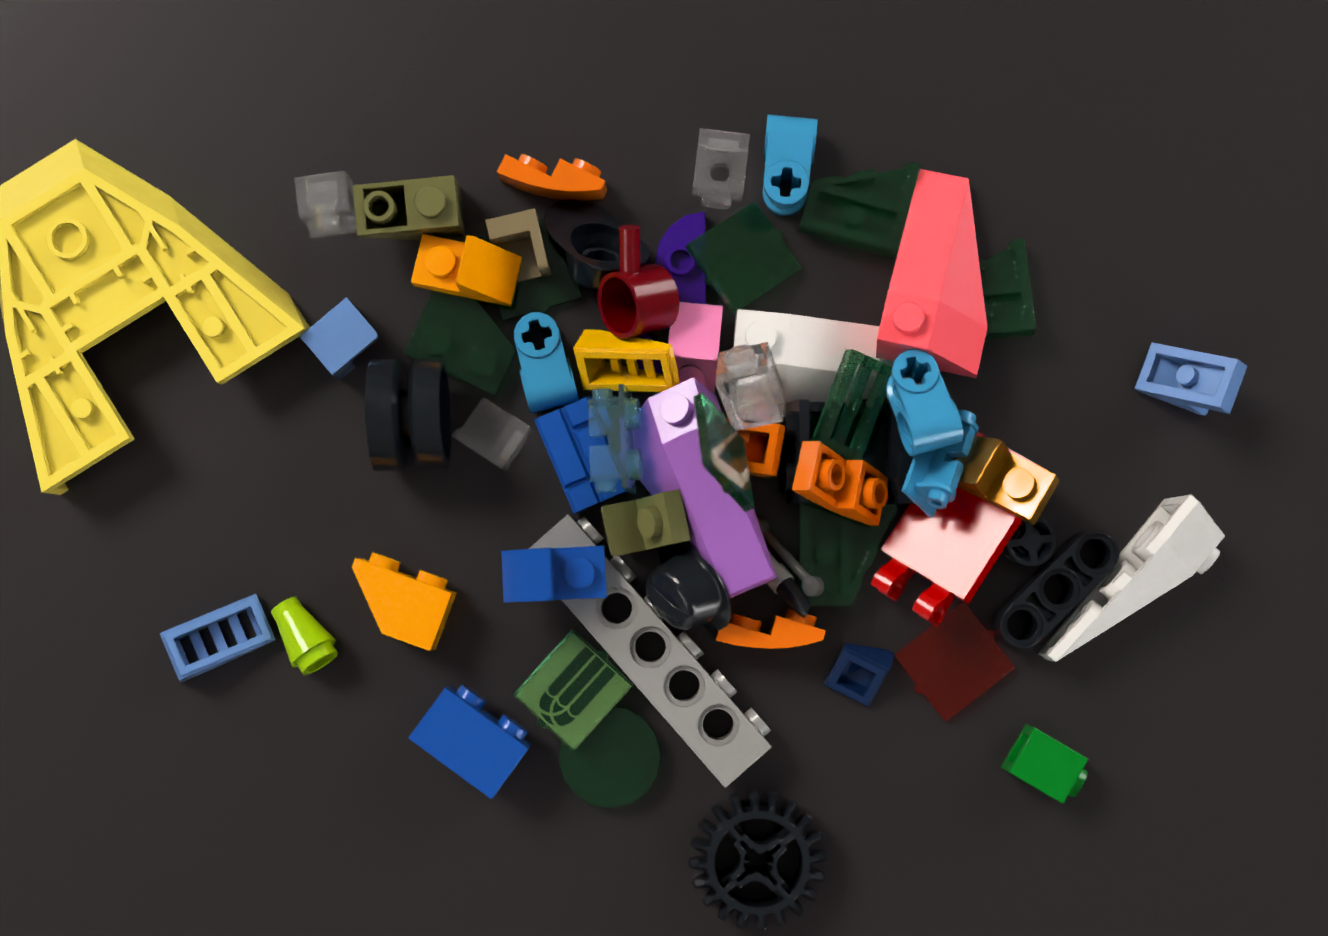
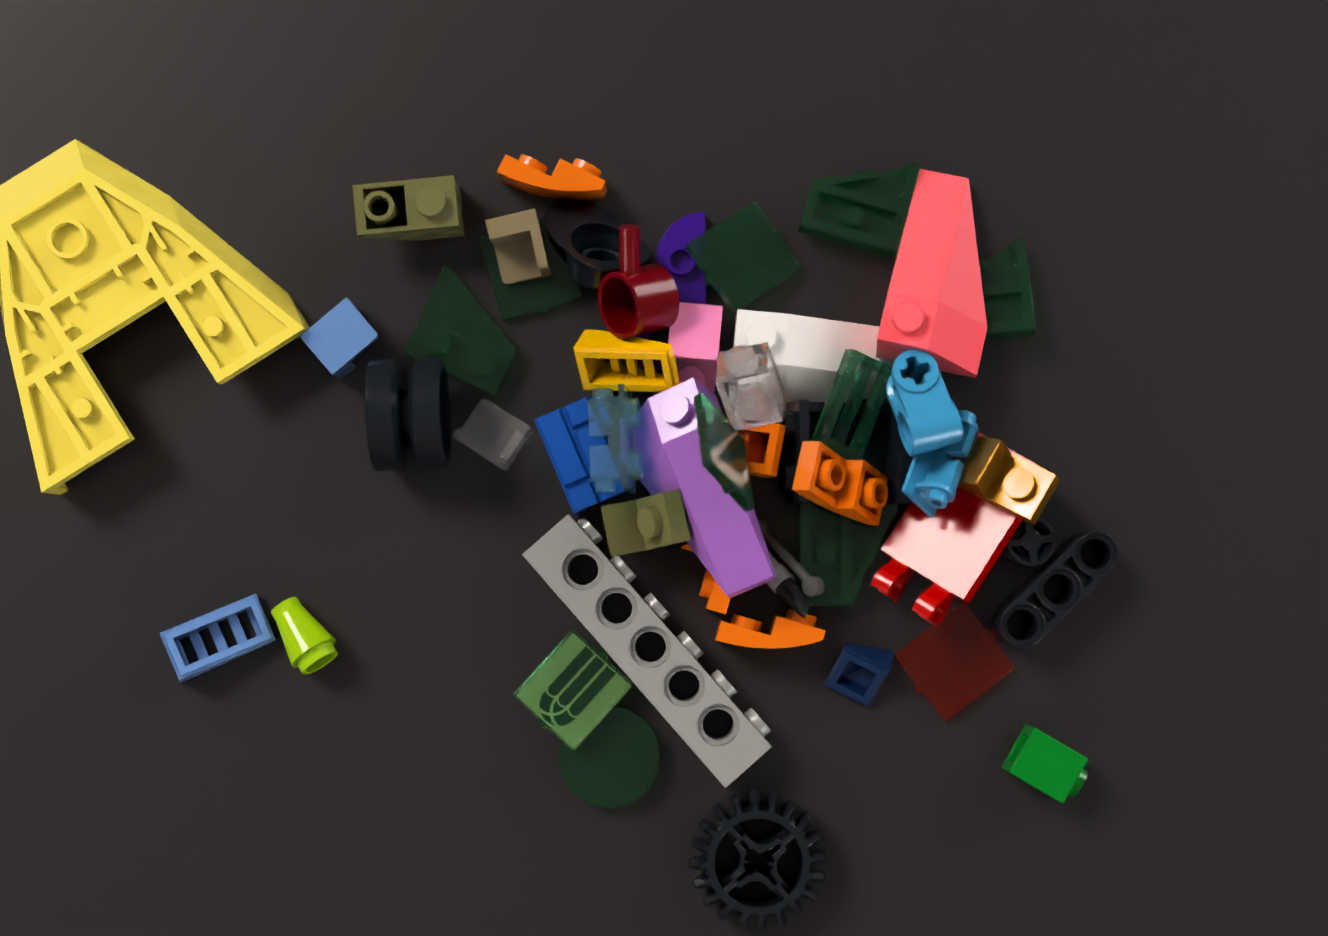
(326, 203): clear brick -> none
(405, 605): light orange slope -> none
(467, 269): light orange slope -> none
(471, 739): blue brick -> none
(547, 371): dark azure piece -> none
(554, 574): blue slope -> none
(688, 590): black piece -> none
(724, 150): clear brick -> none
(789, 157): dark azure piece -> none
(1159, 557): white wedge -> none
(1191, 378): medium blue slope -> none

